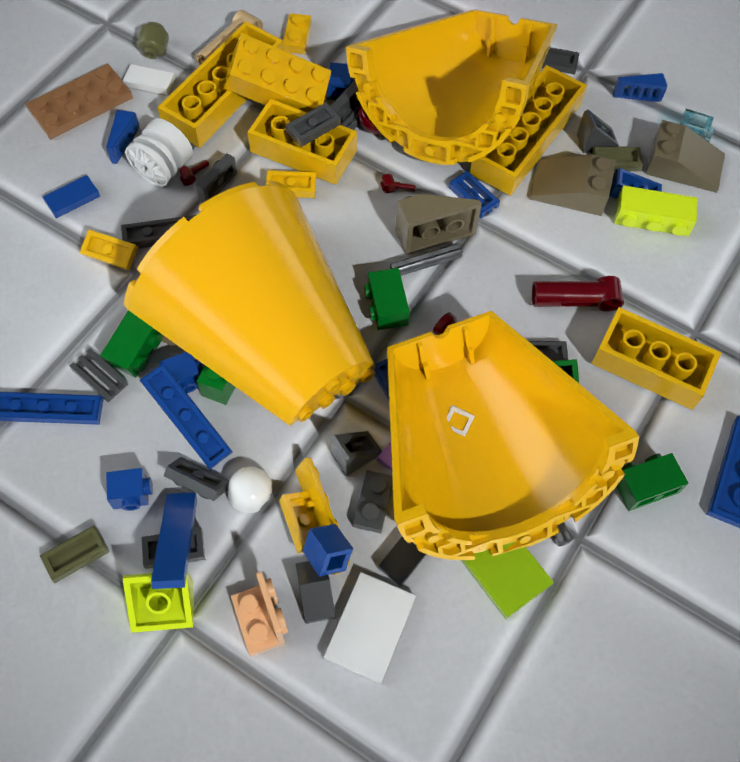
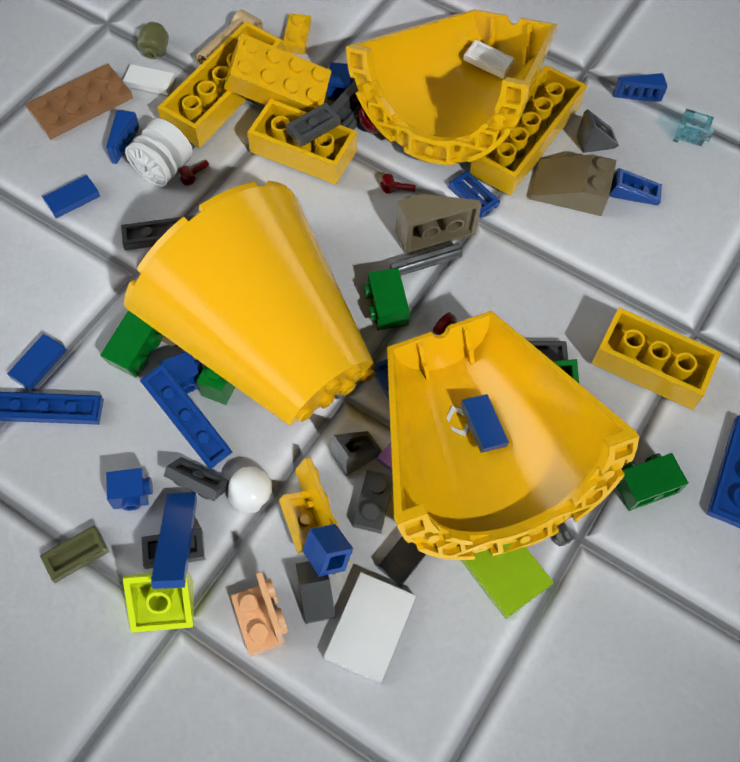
(36, 362): none -> blue tile
(85, 361): dark grey tile -> none
(109, 250): yellow plate -> none
(216, 178): dark grey plate -> none
(300, 183): yellow plate -> none
(484, 423): none -> blue tile
(489, 59): none -> white tile
(562, 60): dark grey tile -> none
(602, 293): dark red piece -> none
(626, 157): olive tile -> none
(656, 211): neon yellow brick -> none
(685, 157): dark tan slope -> none

